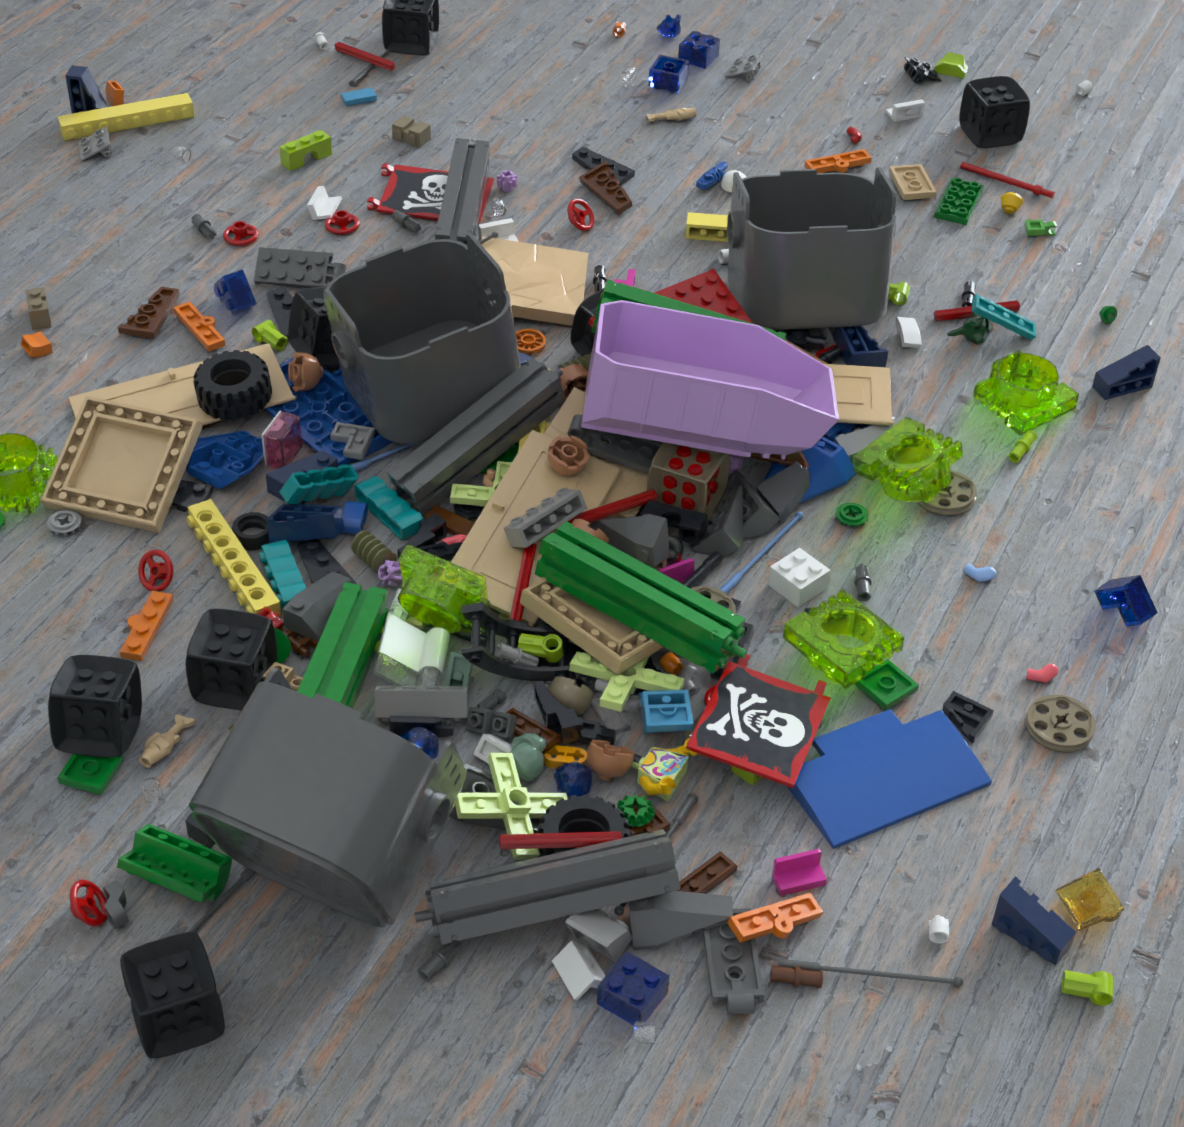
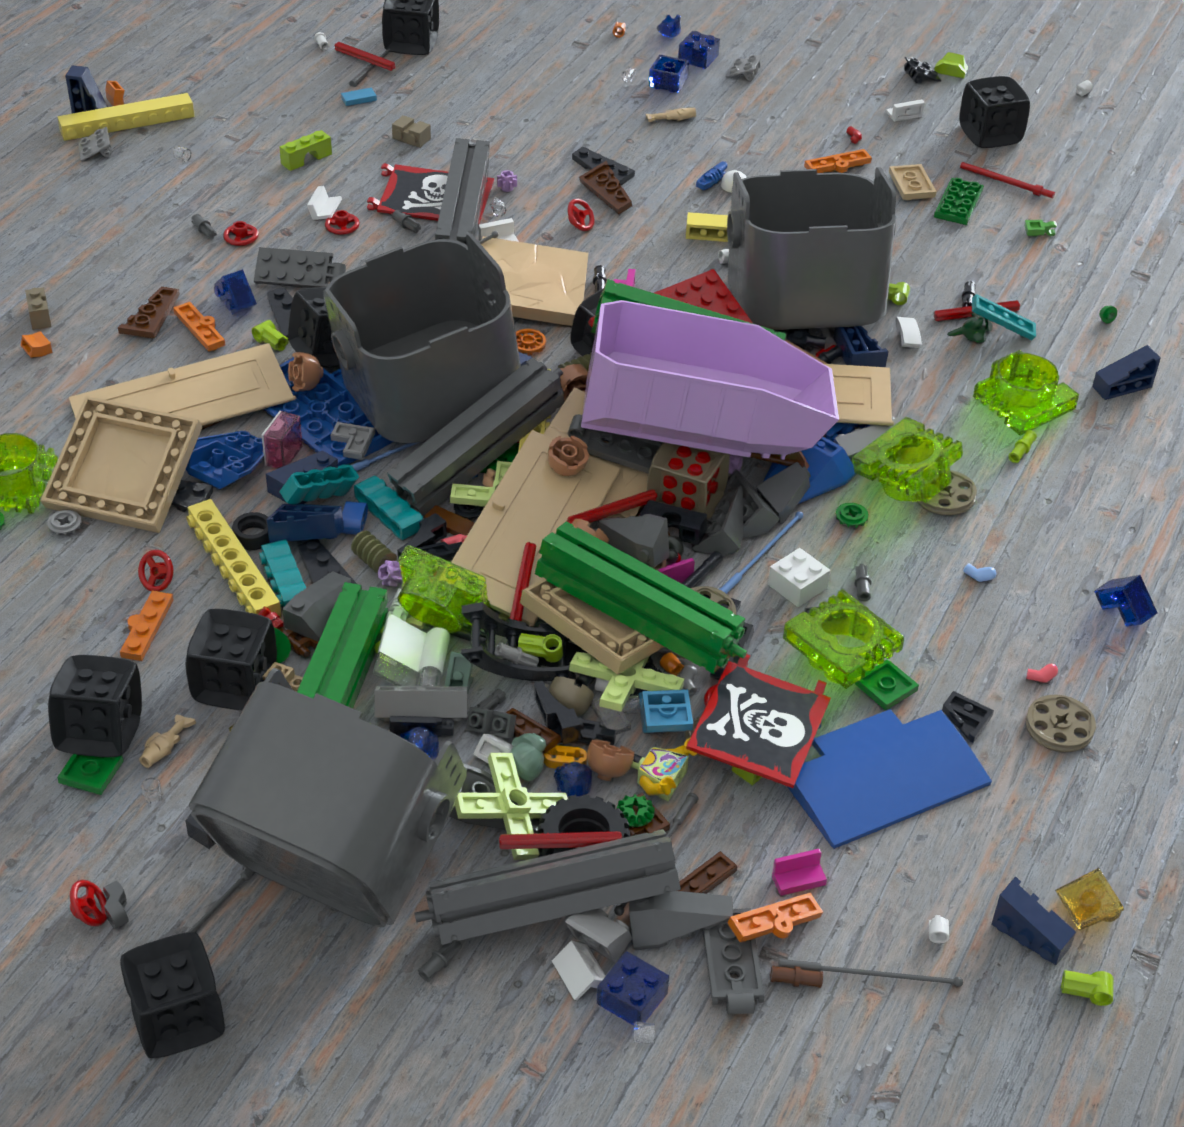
(177, 864): green brick -> none
(232, 385): black tyre -> none
(545, 517): light grey brick -> none
(1011, 202): yellow cone -> none

